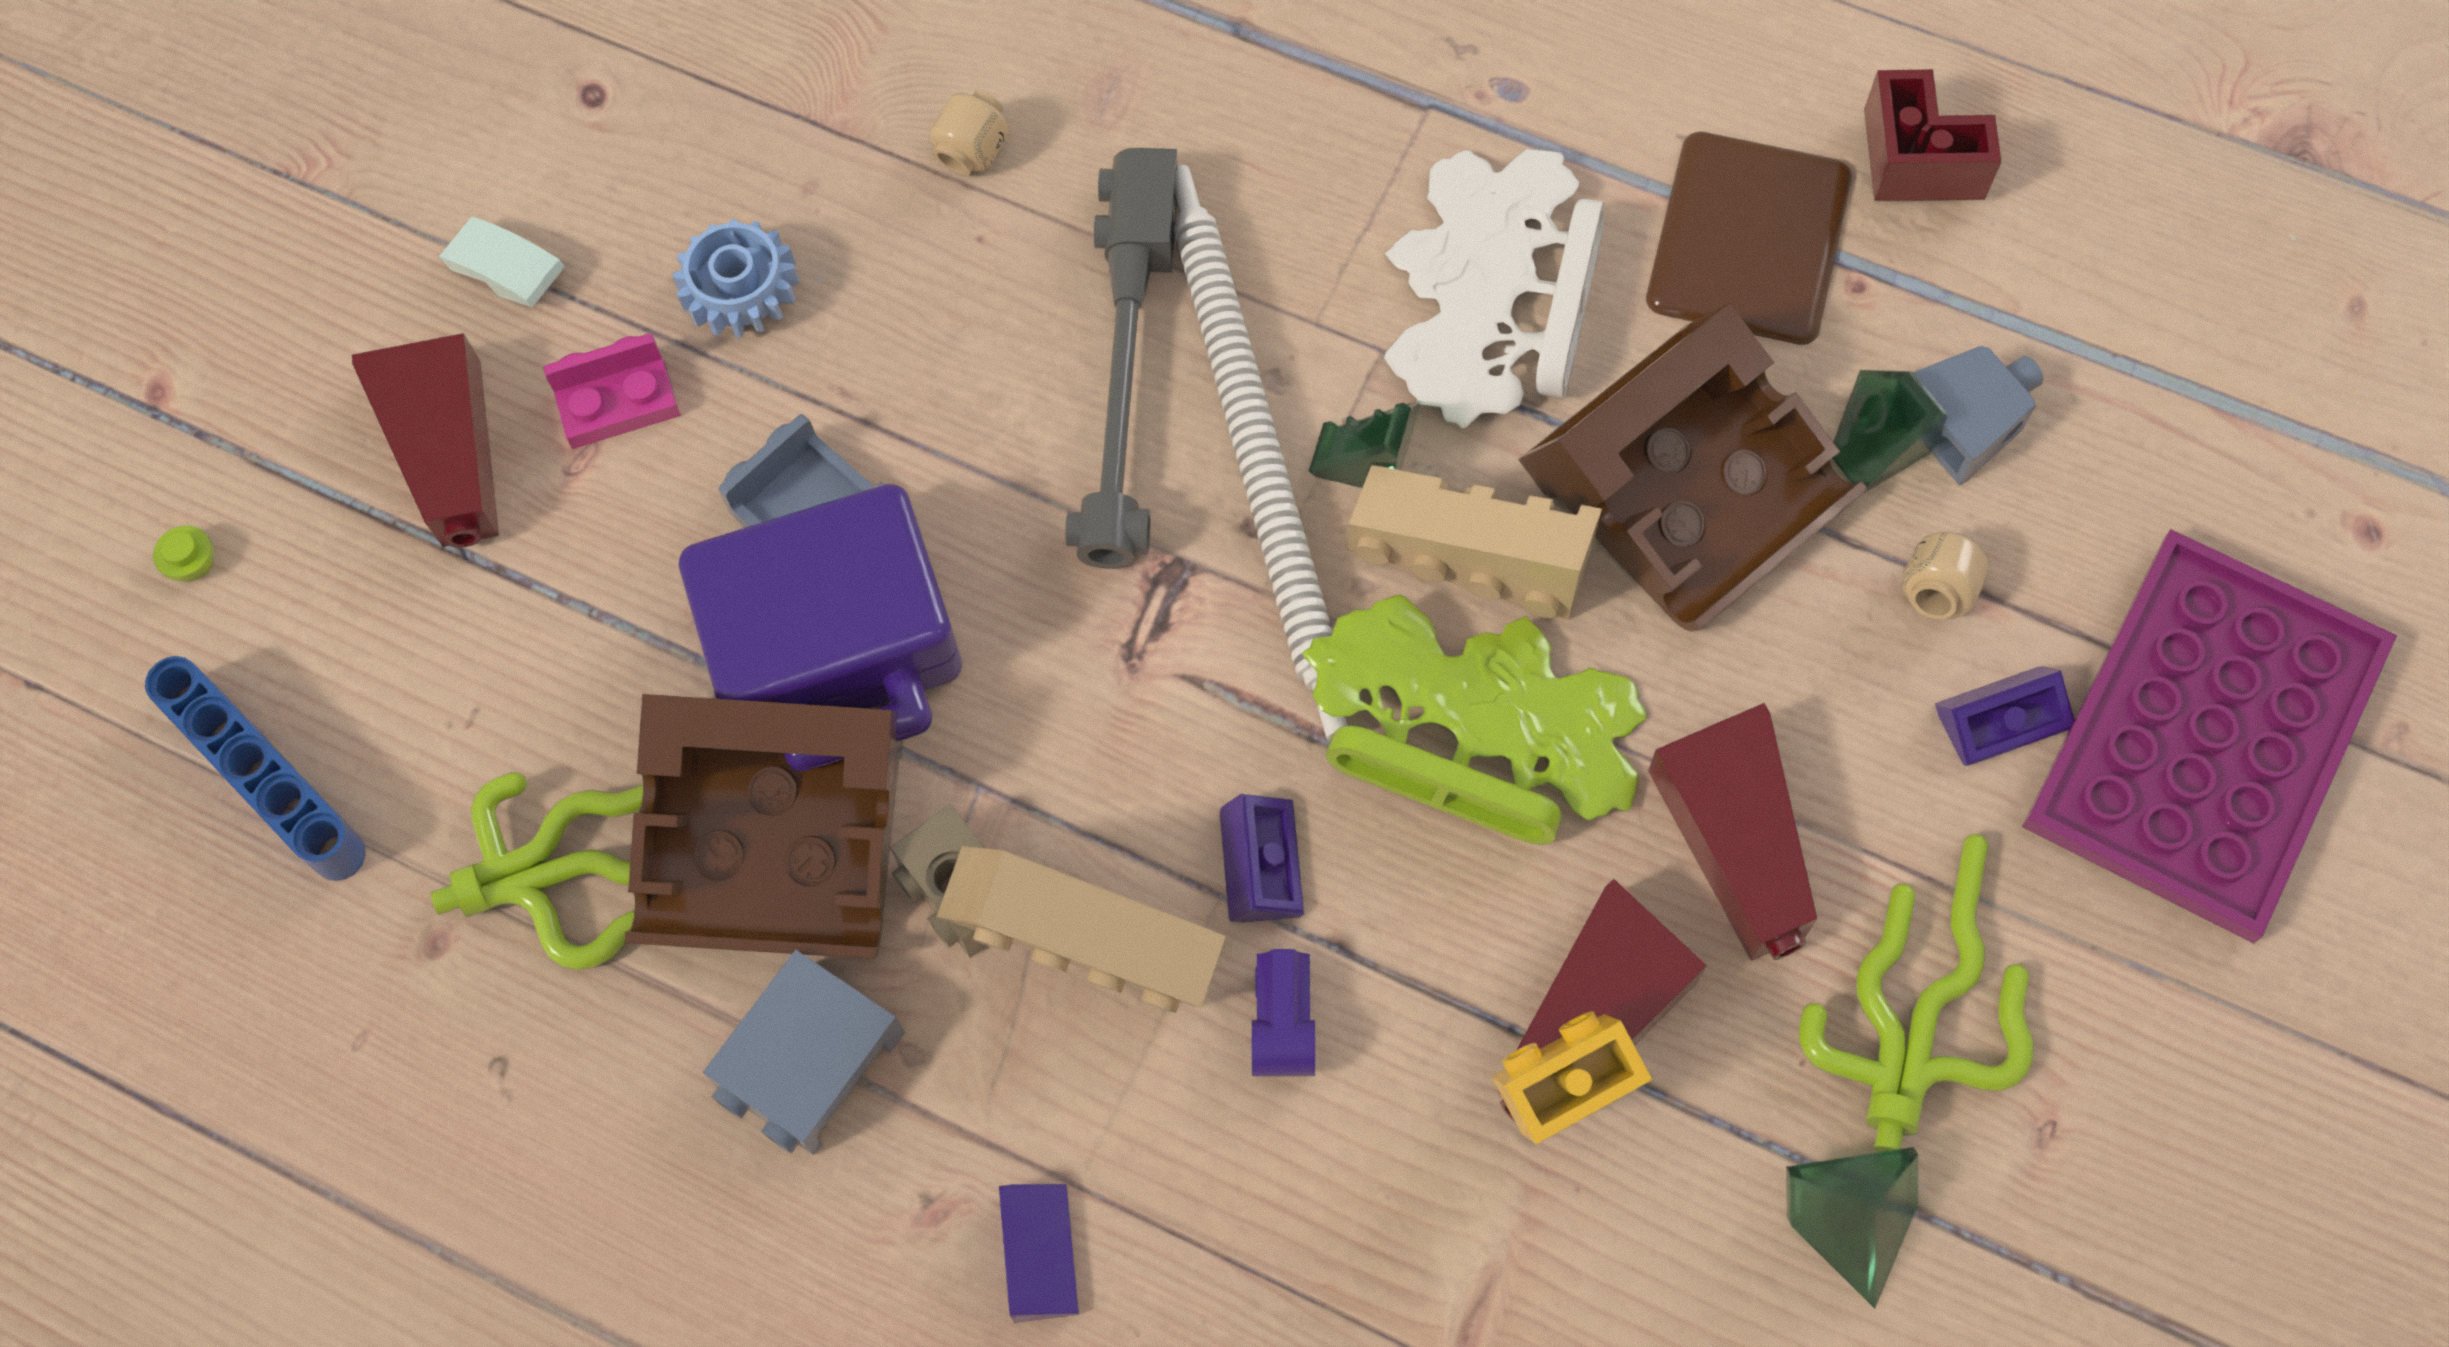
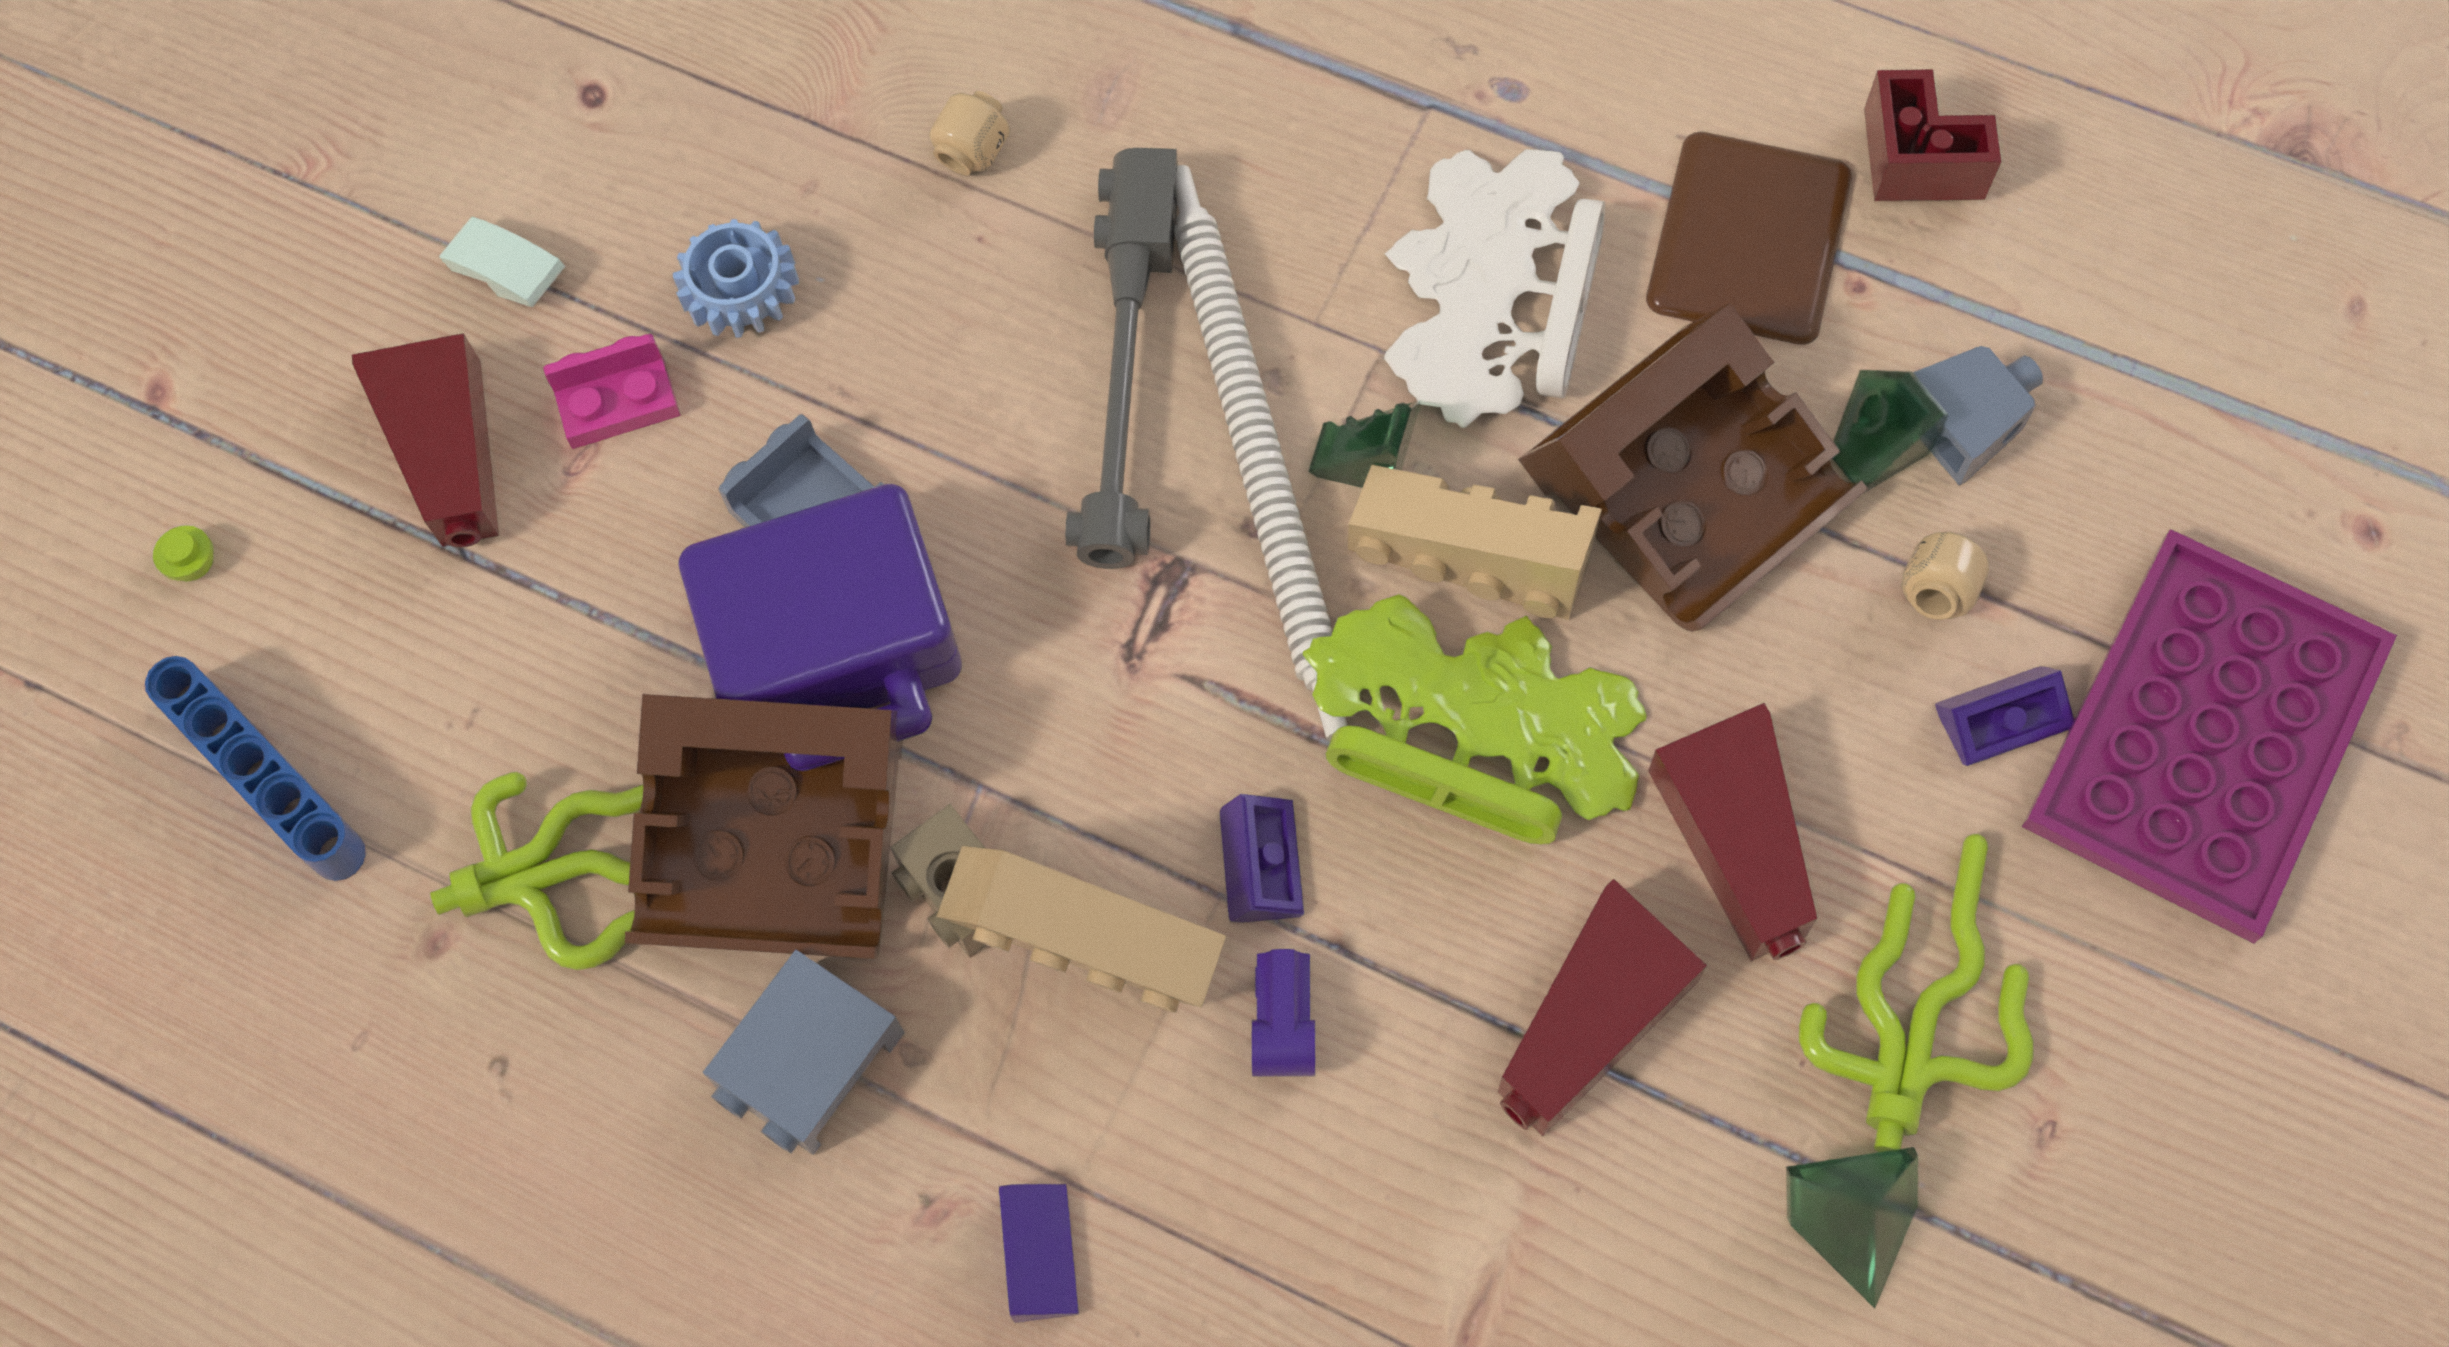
(1570, 1076): yellow brick -> none

